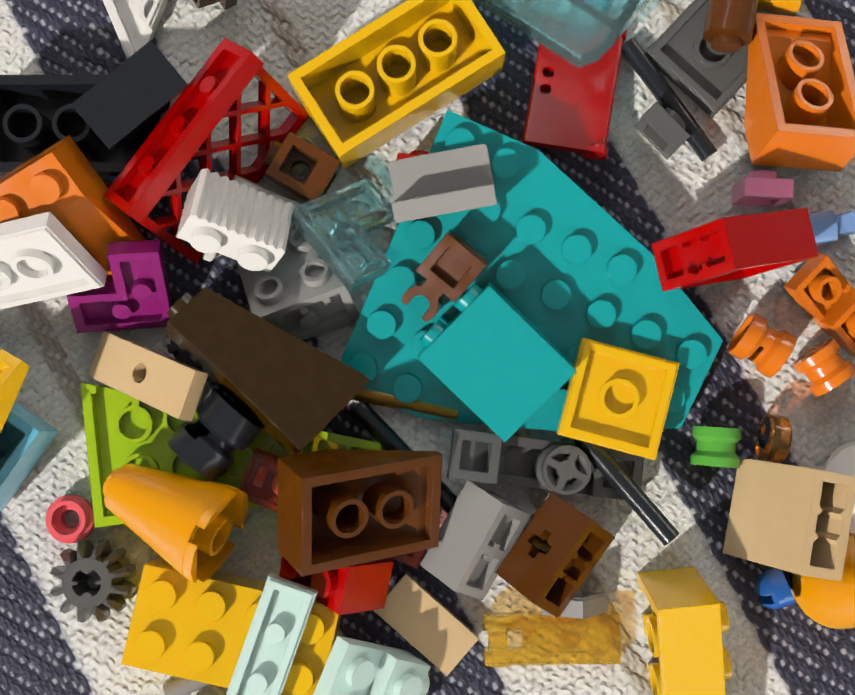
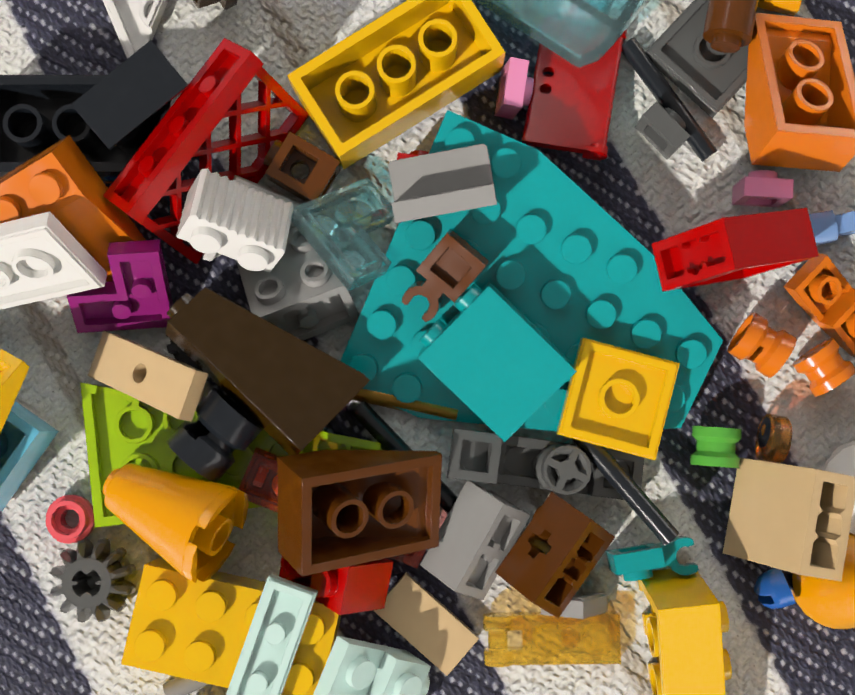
(514, 88): none -> bright pink plate
(639, 560): none -> teal plate

